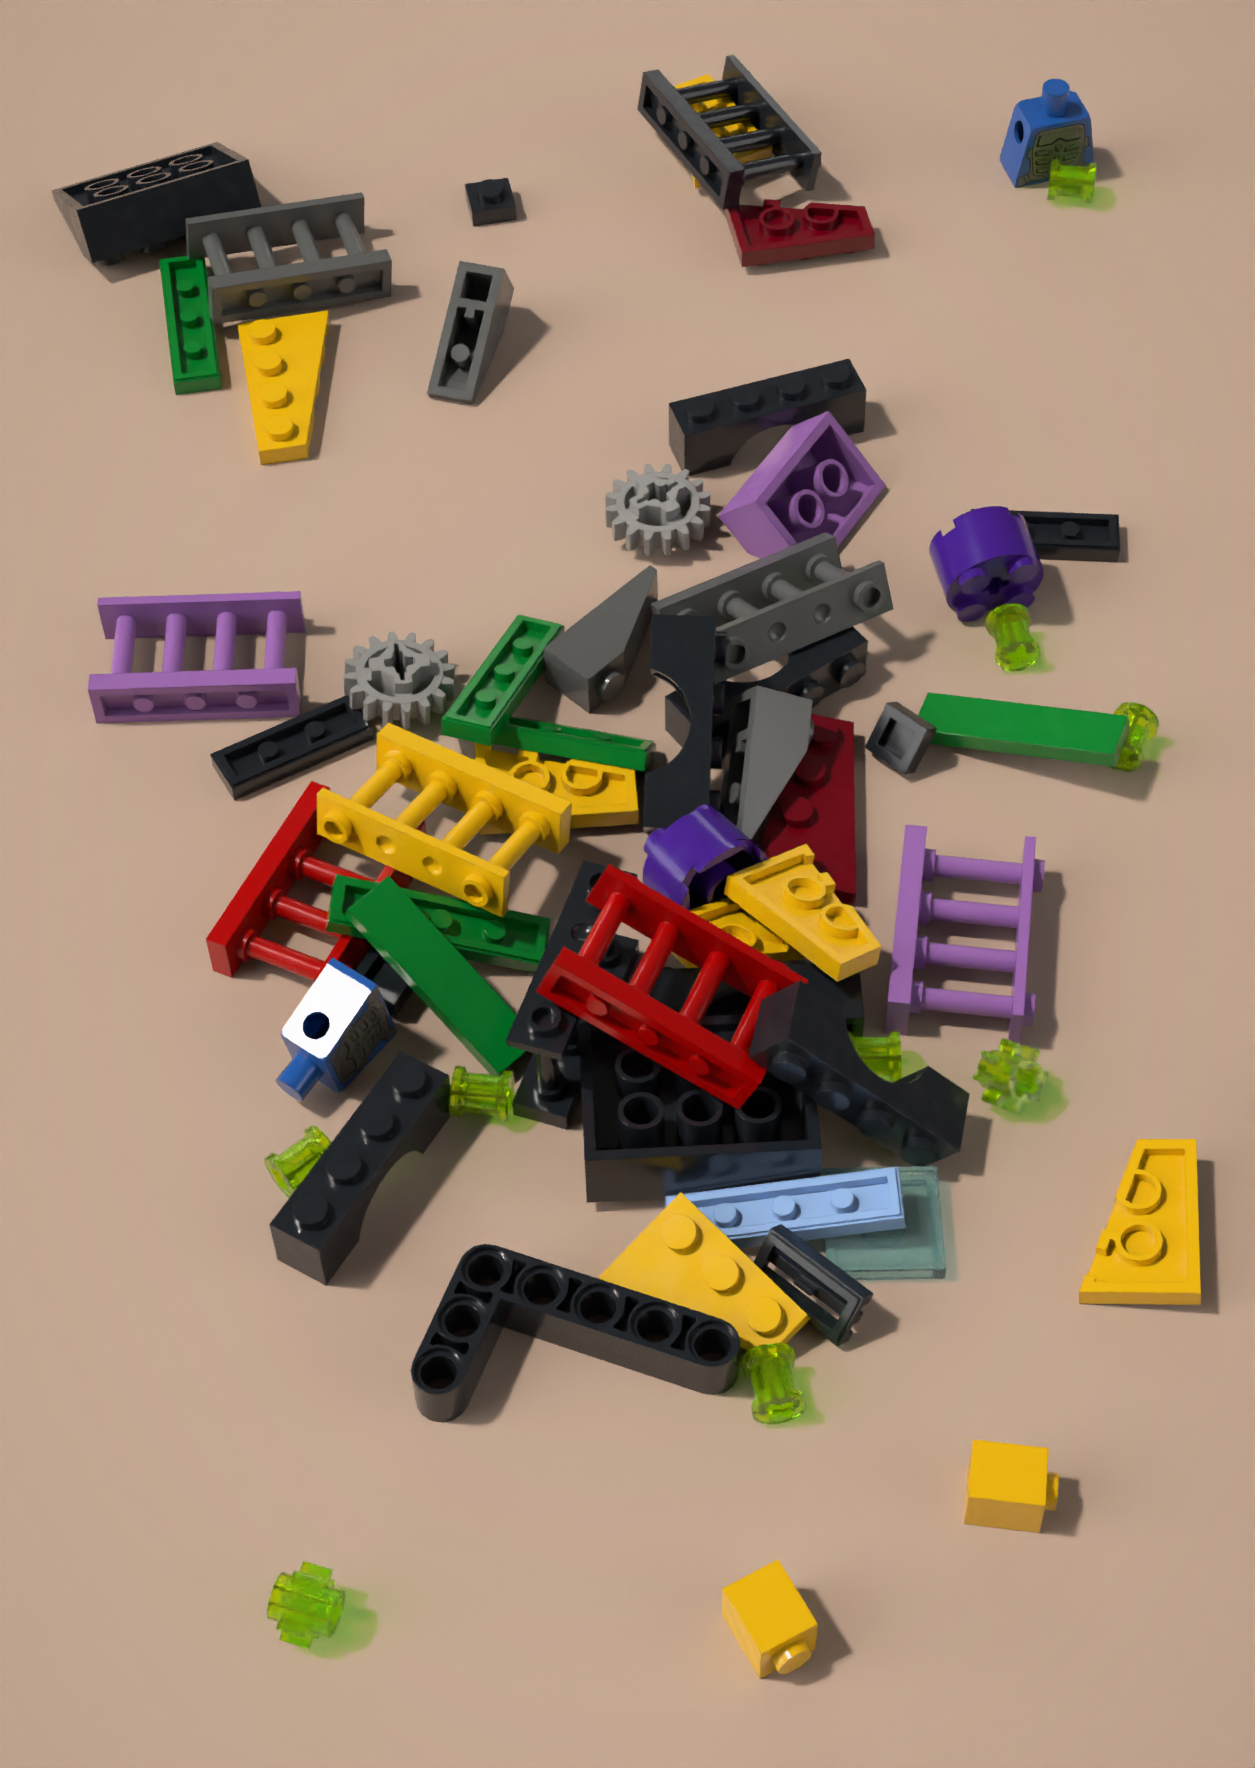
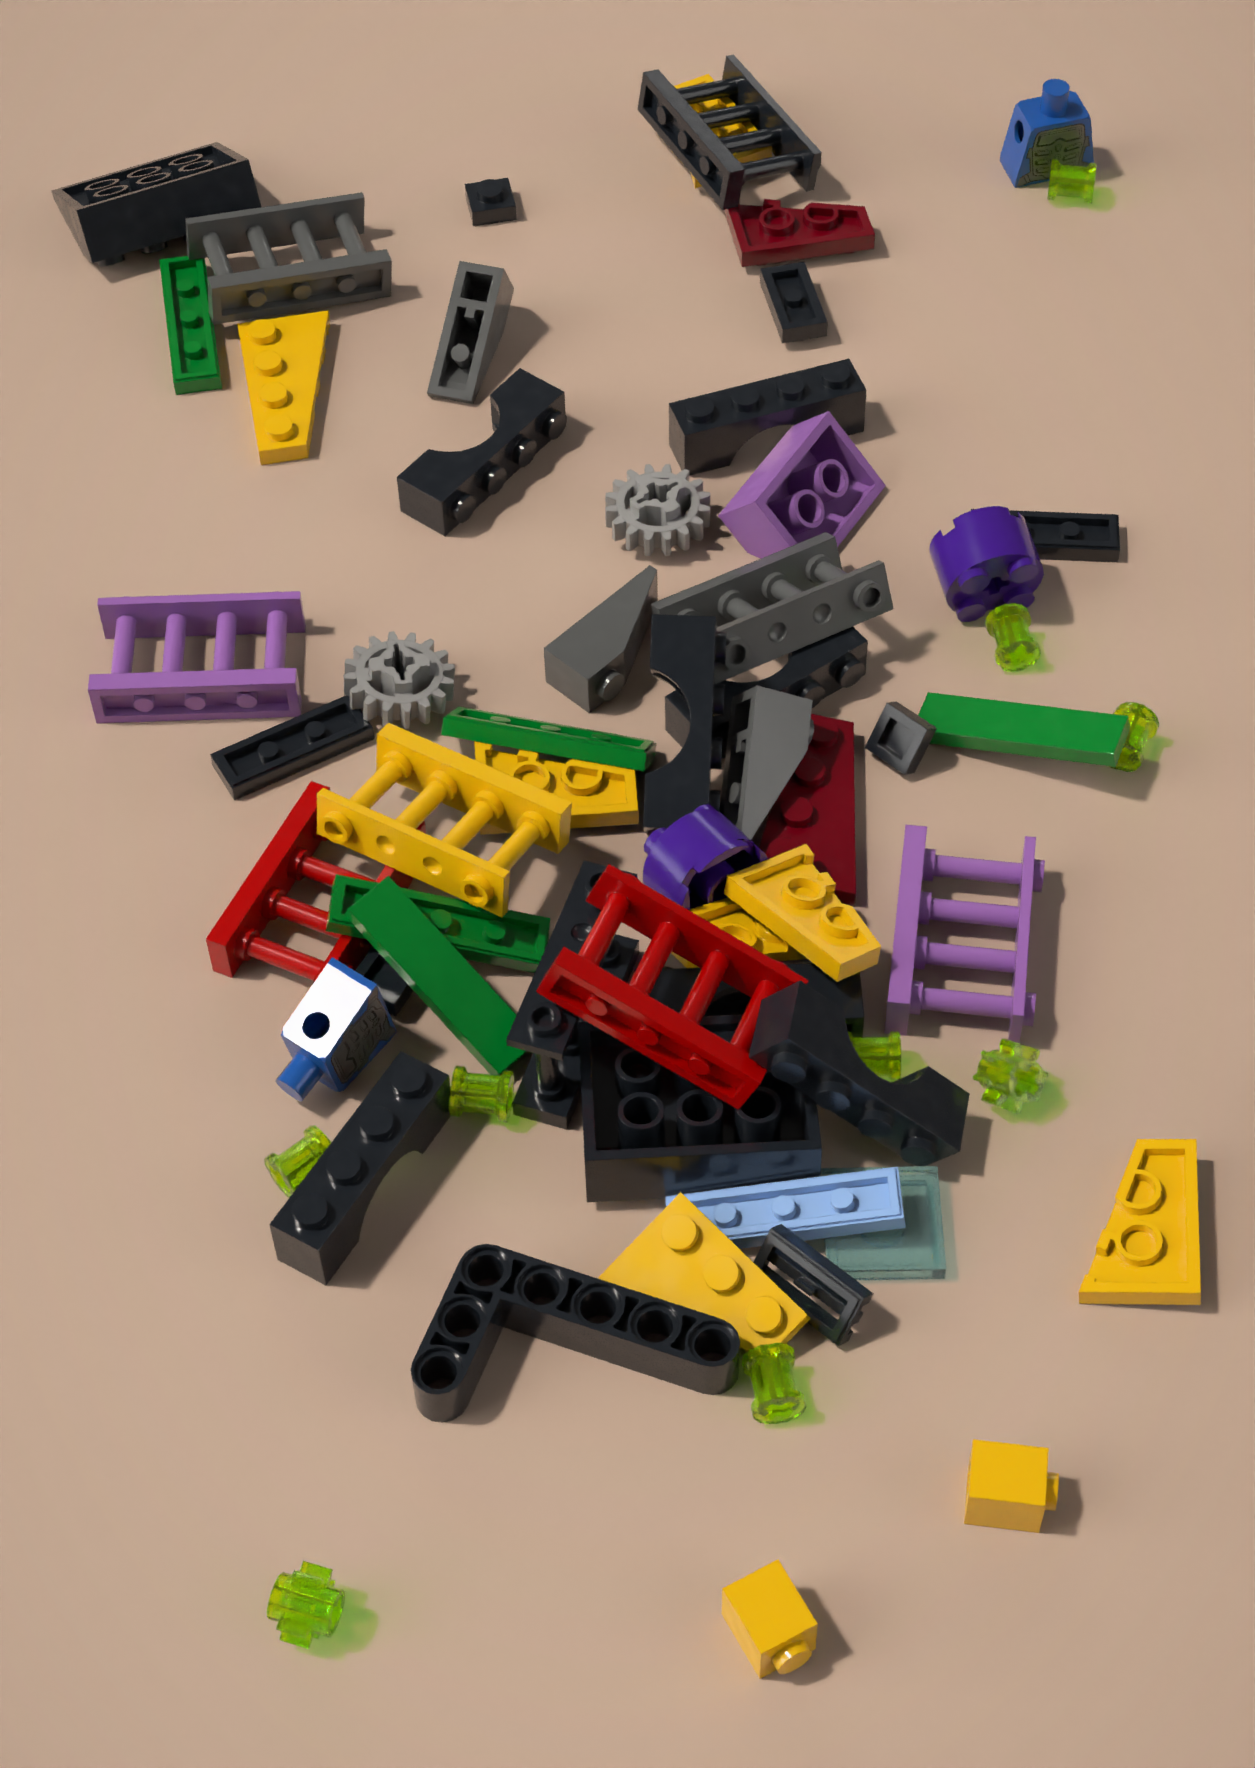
(448, 486): none -> black arch
(501, 681): green tile -> none
(793, 302): none -> black plate

